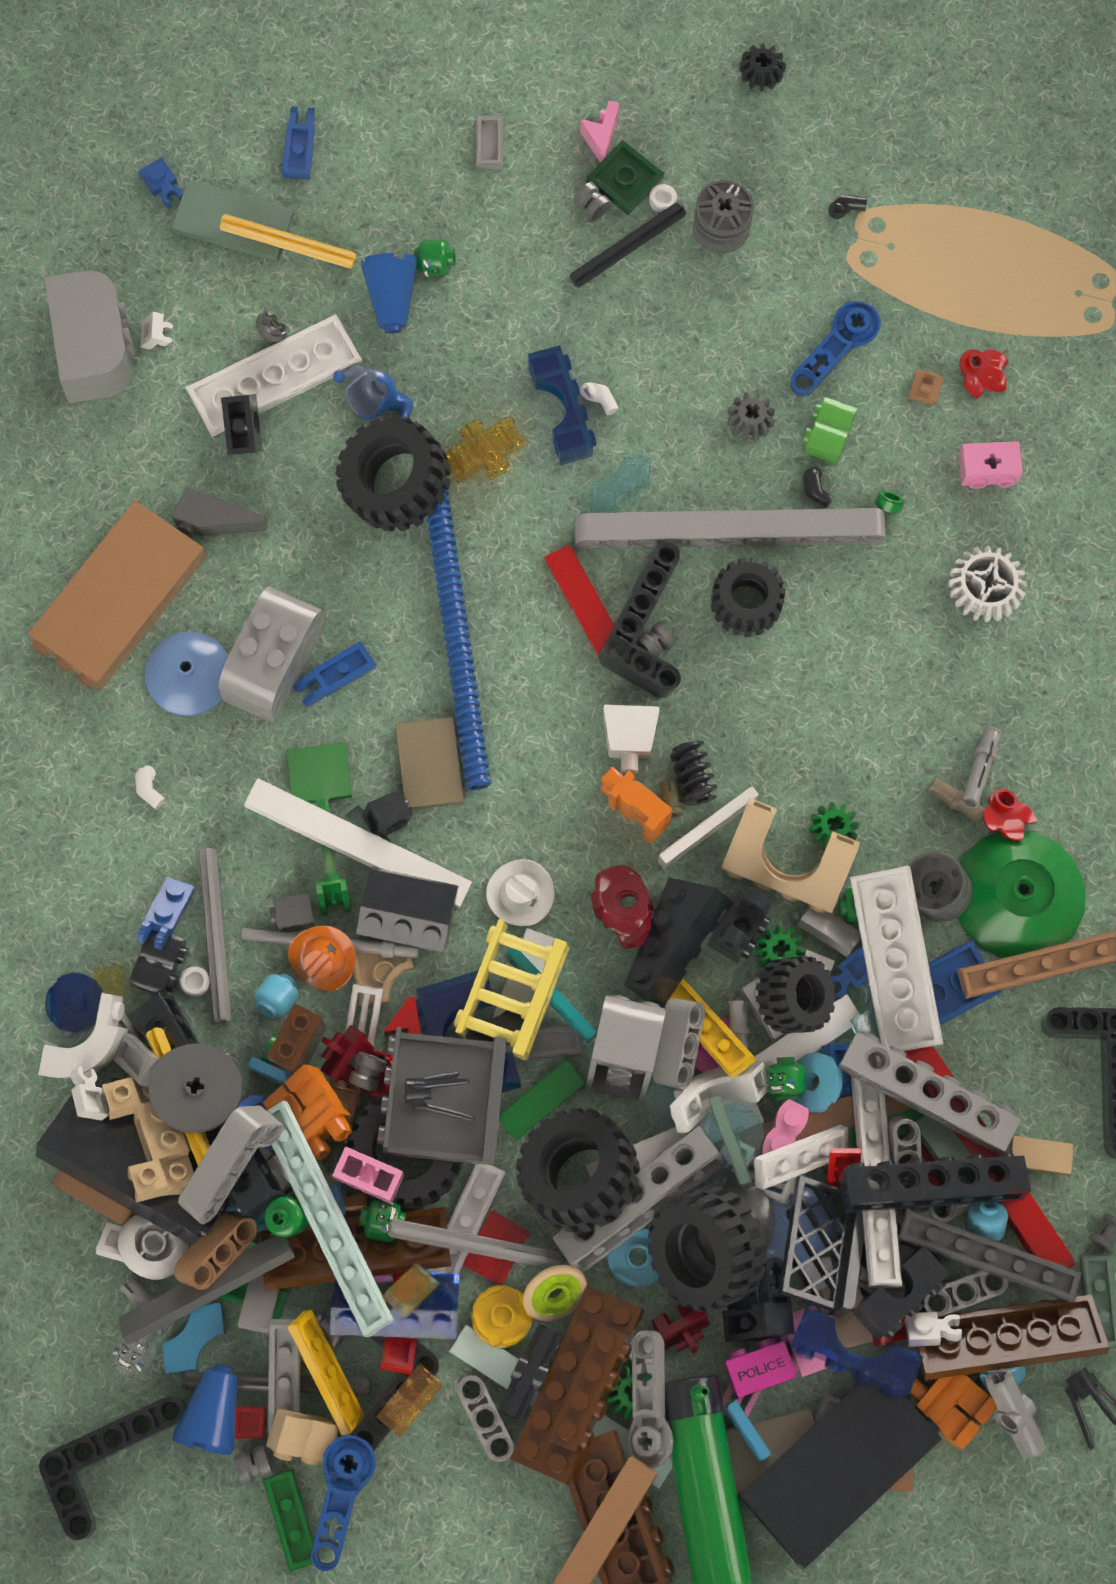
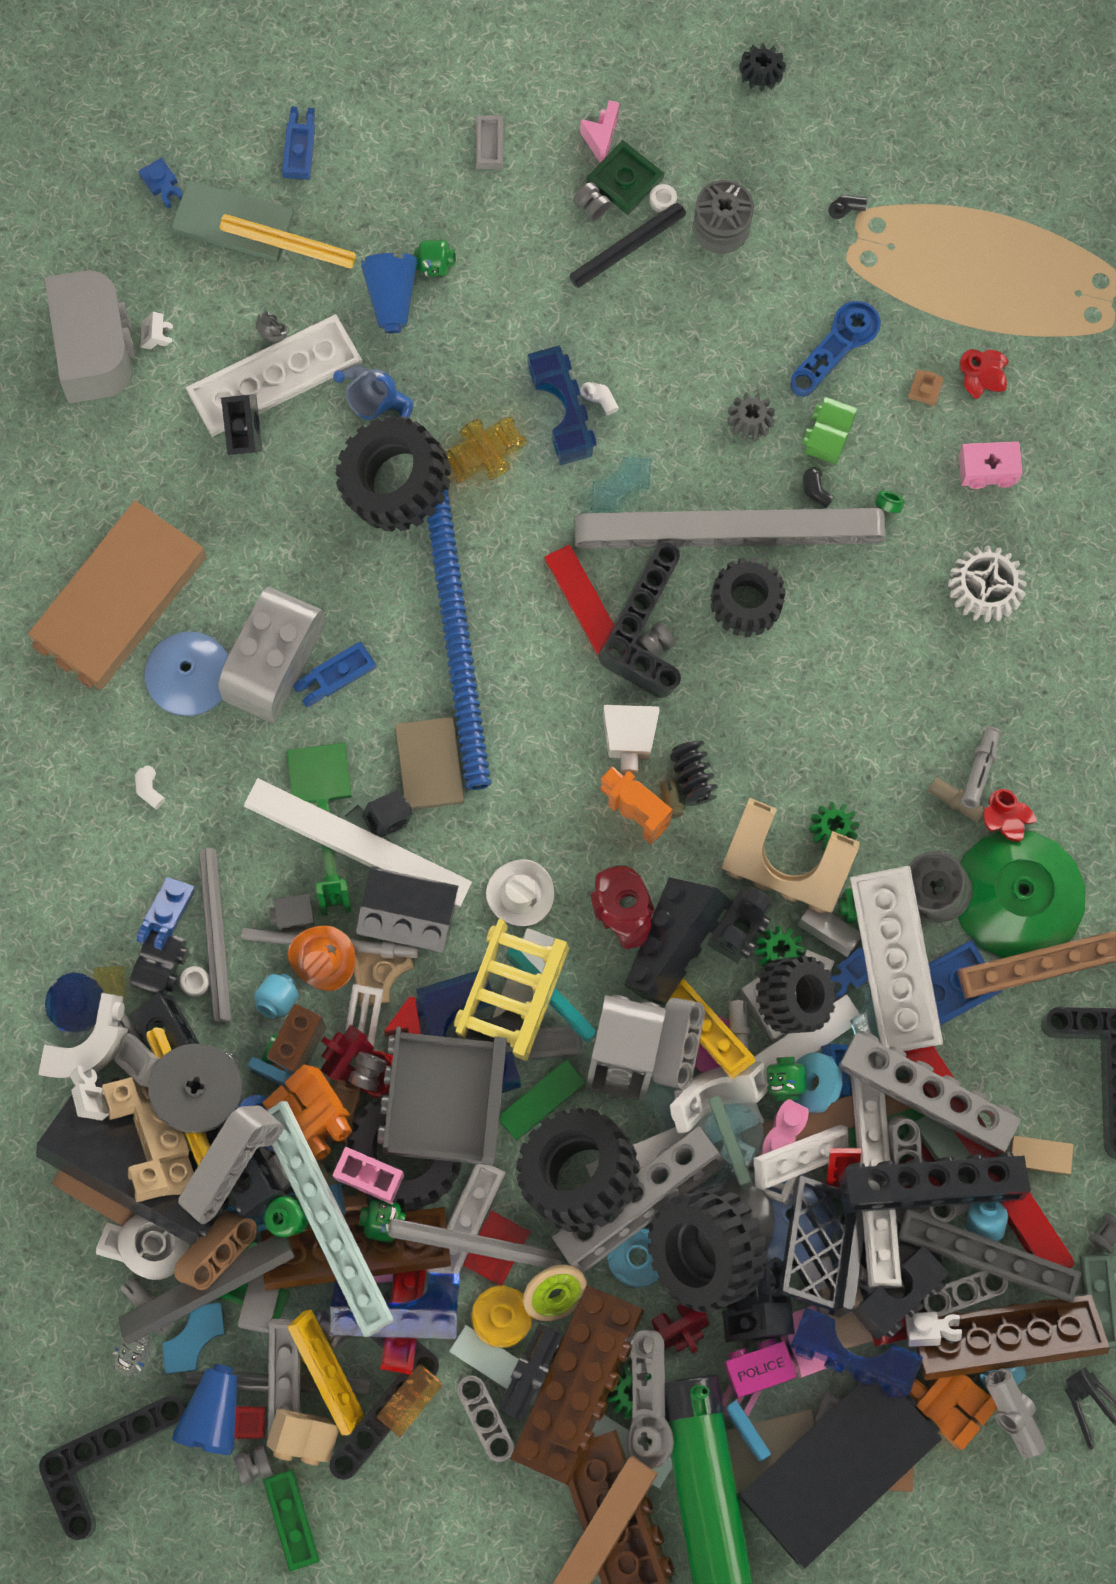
(213, 516): dark grey slope -> none
(341, 1493): blue beam -> none
(410, 1290): clear yellow tile -> none
(419, 1089): black plant -> none
(706, 828): white tile -> none

